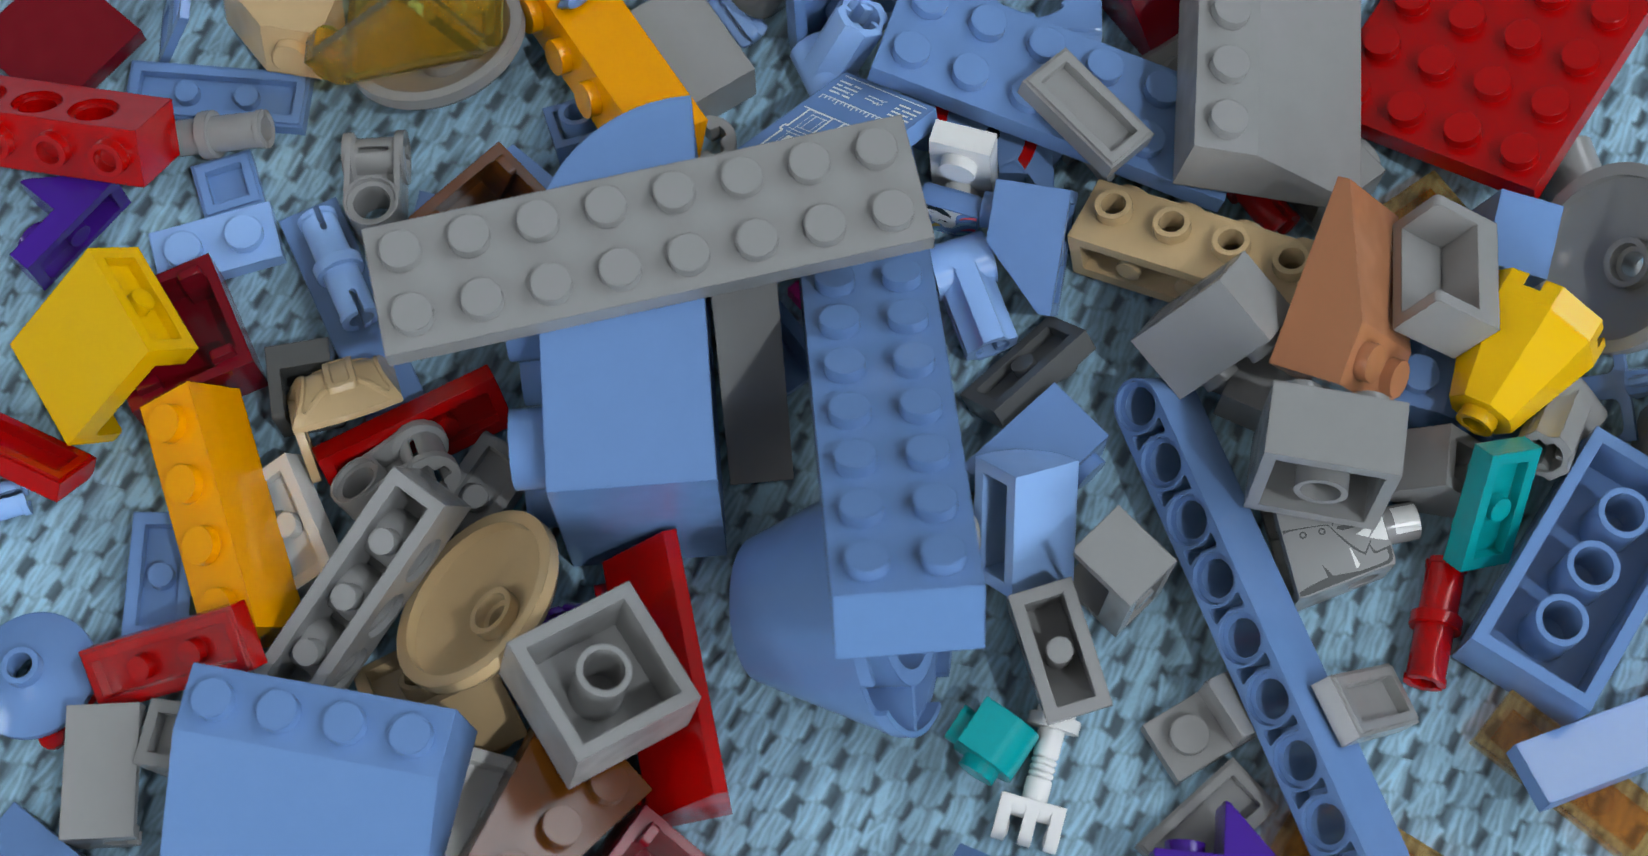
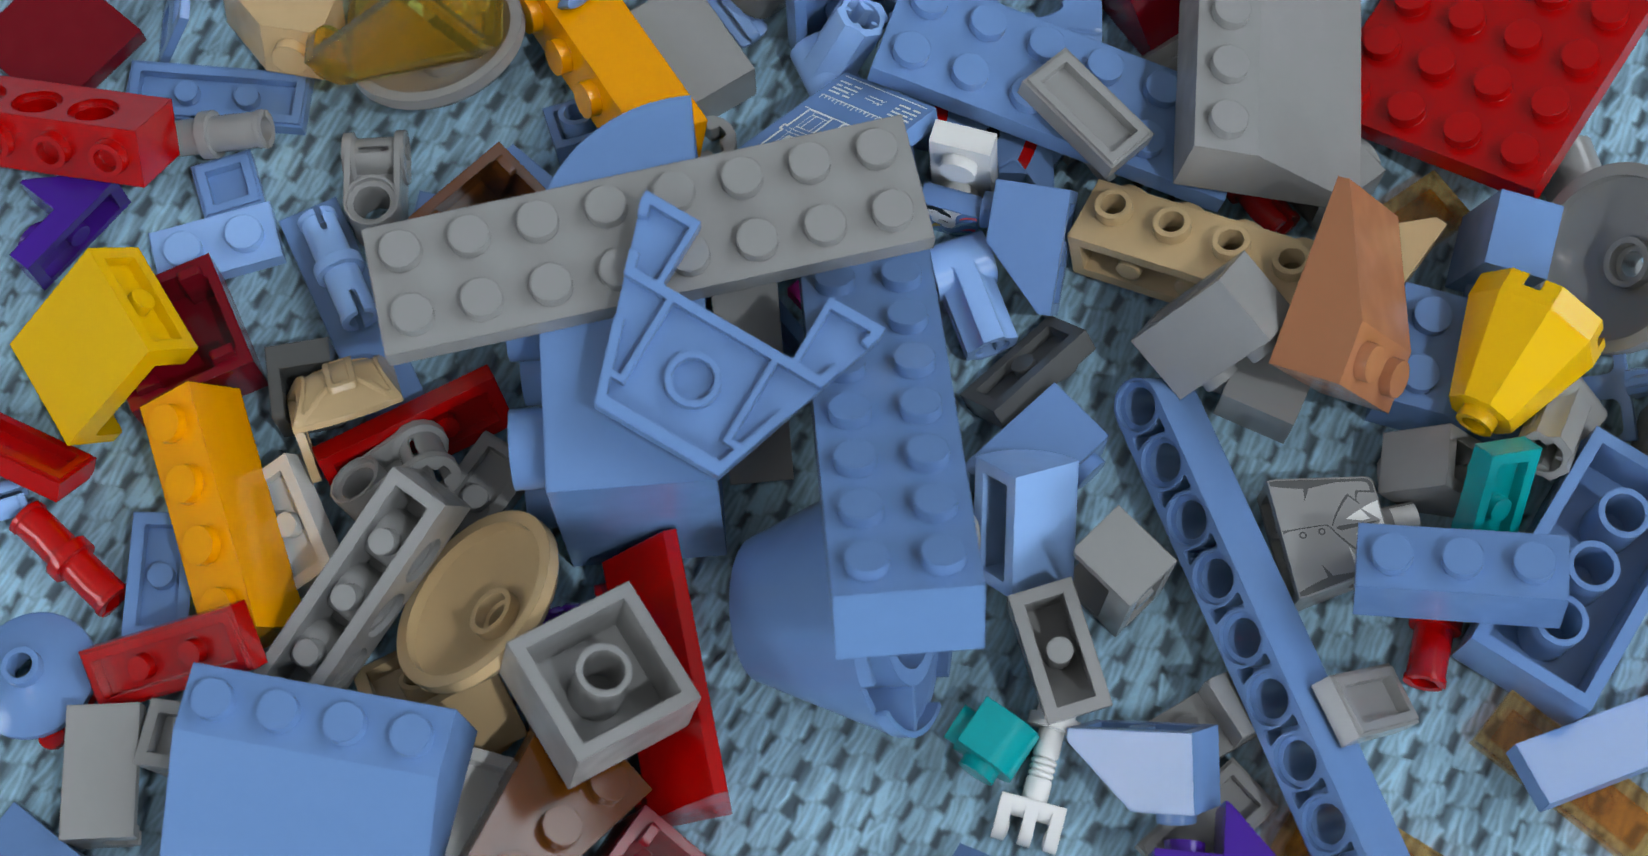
(69, 558): none -> red pin
(698, 378): none -> medium blue wing
(1154, 765): none -> slope
(1326, 453): light grey brick -> none
(1445, 276): light grey panel -> none
(1461, 575): none -> medium blue brick

